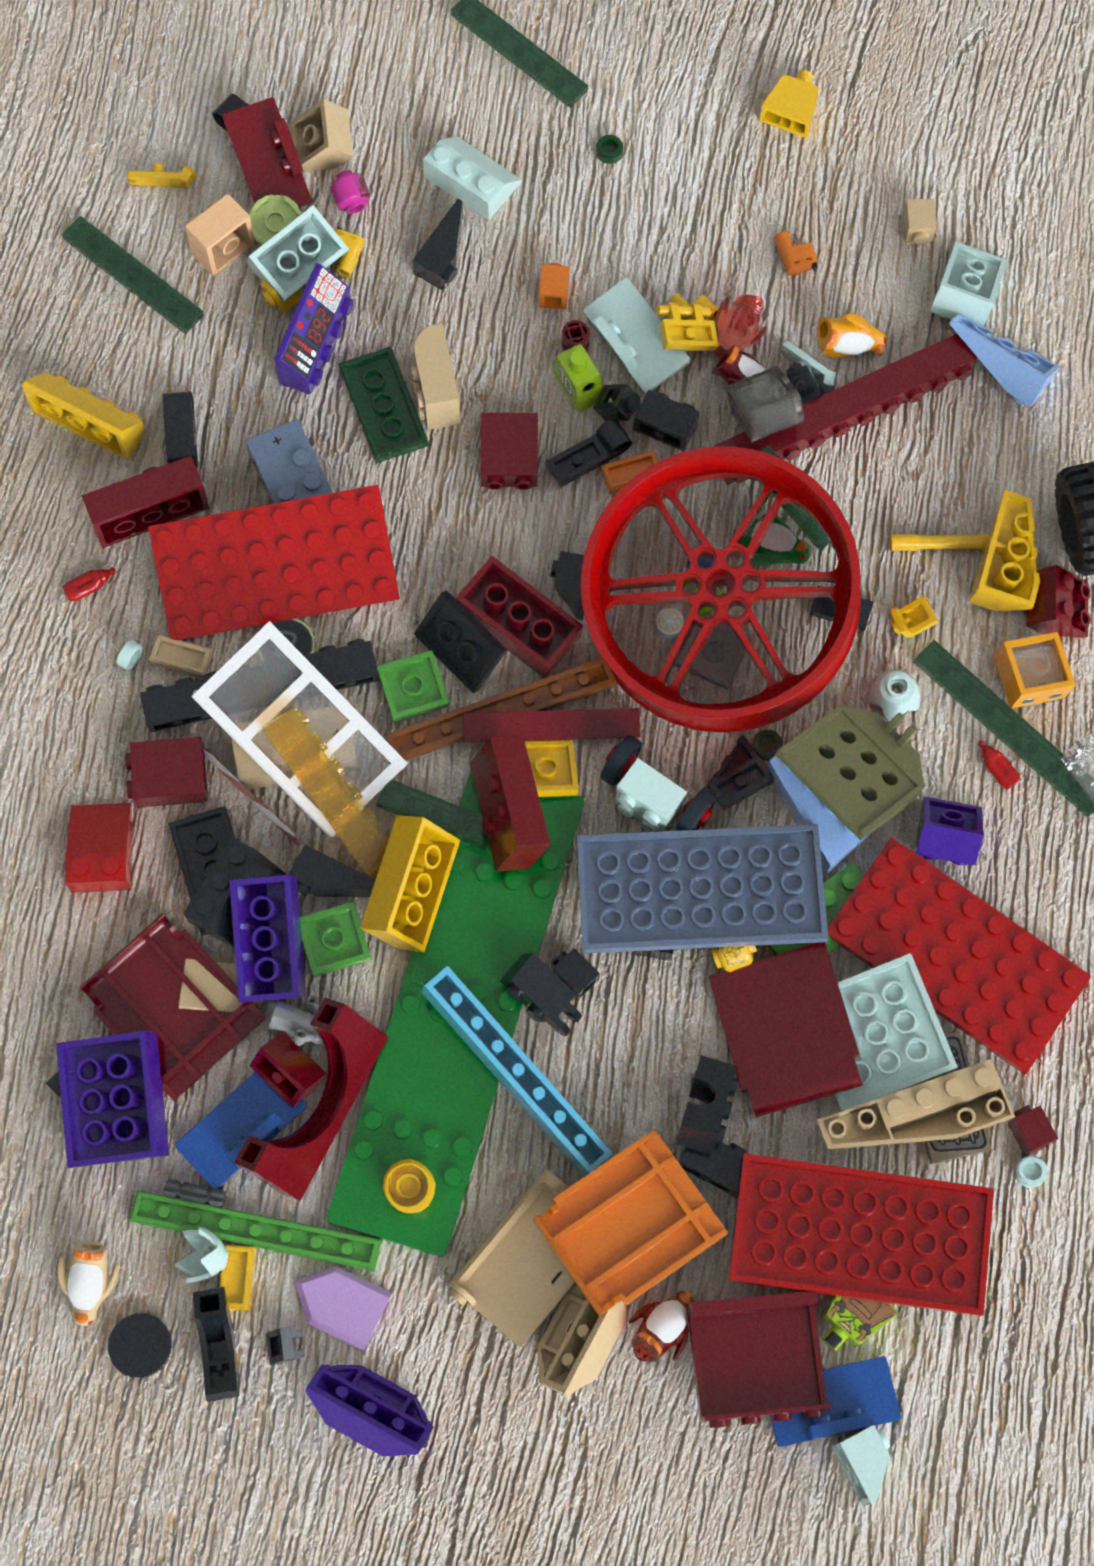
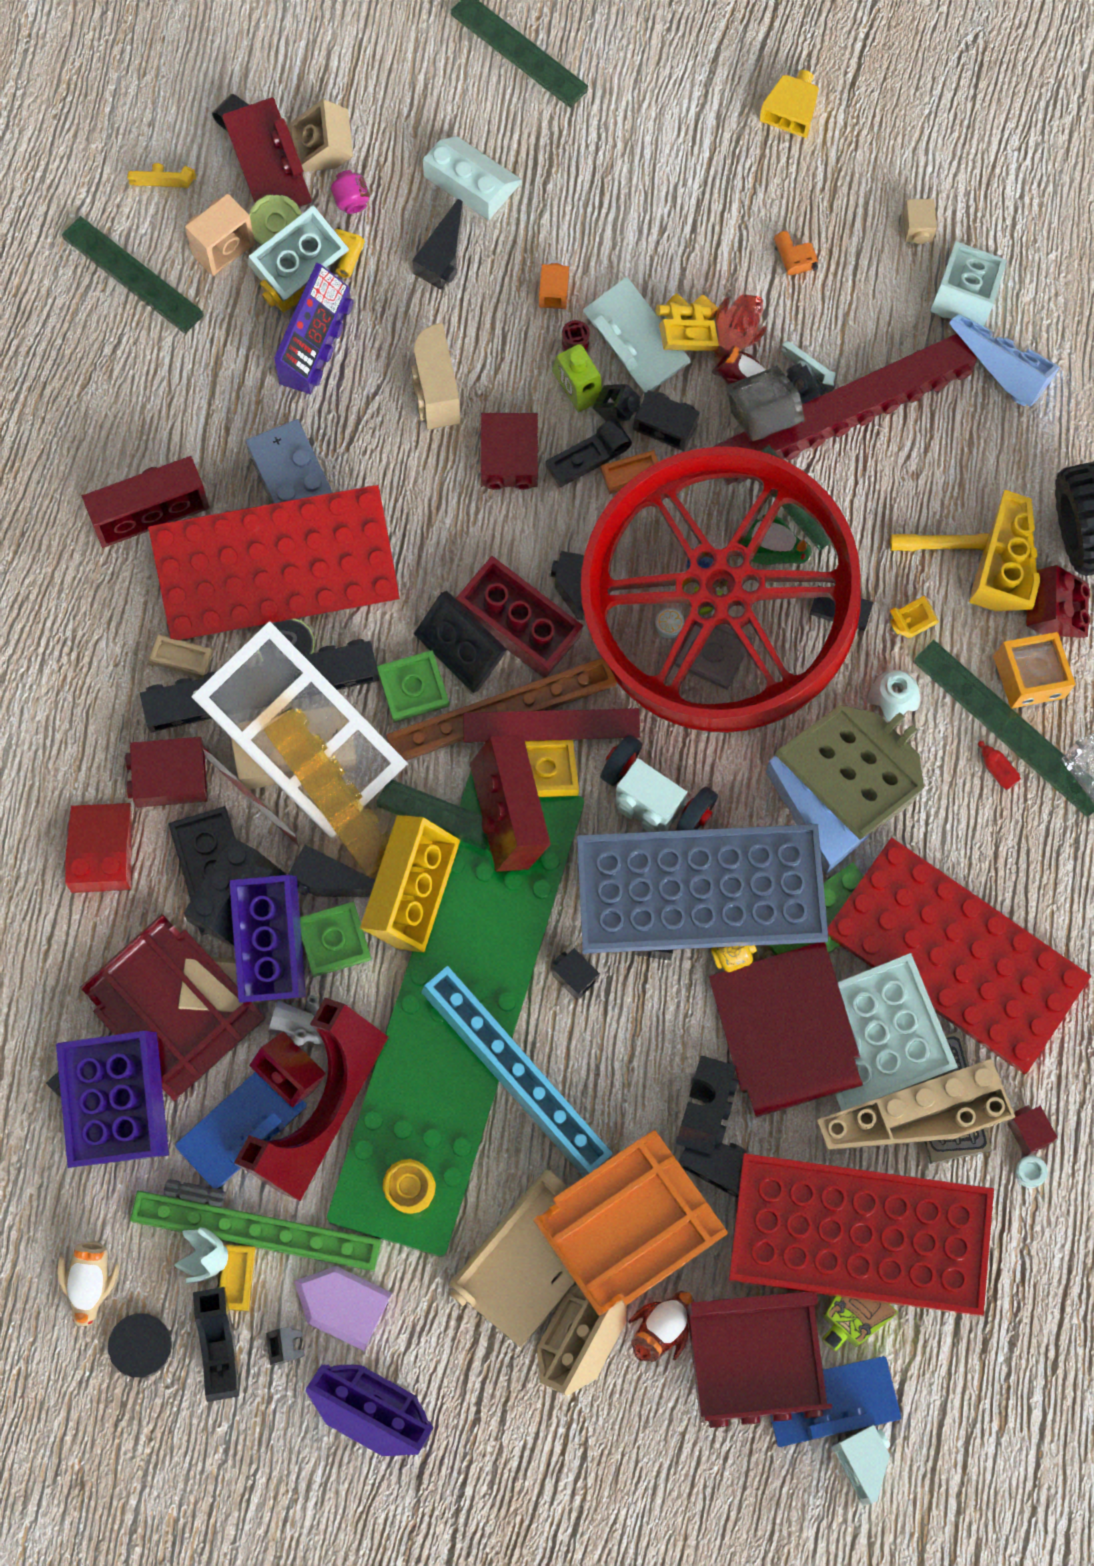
(84, 414): yellow slope -> none
(87, 583): red piece -> none
(129, 655): light aqua tile -> none
(180, 426): black beam -> none
(383, 405): dark green tile -> none
(540, 992): black hinge -> none
(609, 149): dark green tile -> none
(740, 775): black wing -> none
(767, 744): tile -> none
(849, 336): light orange animal -> none
(949, 831): dark purple slope -> none

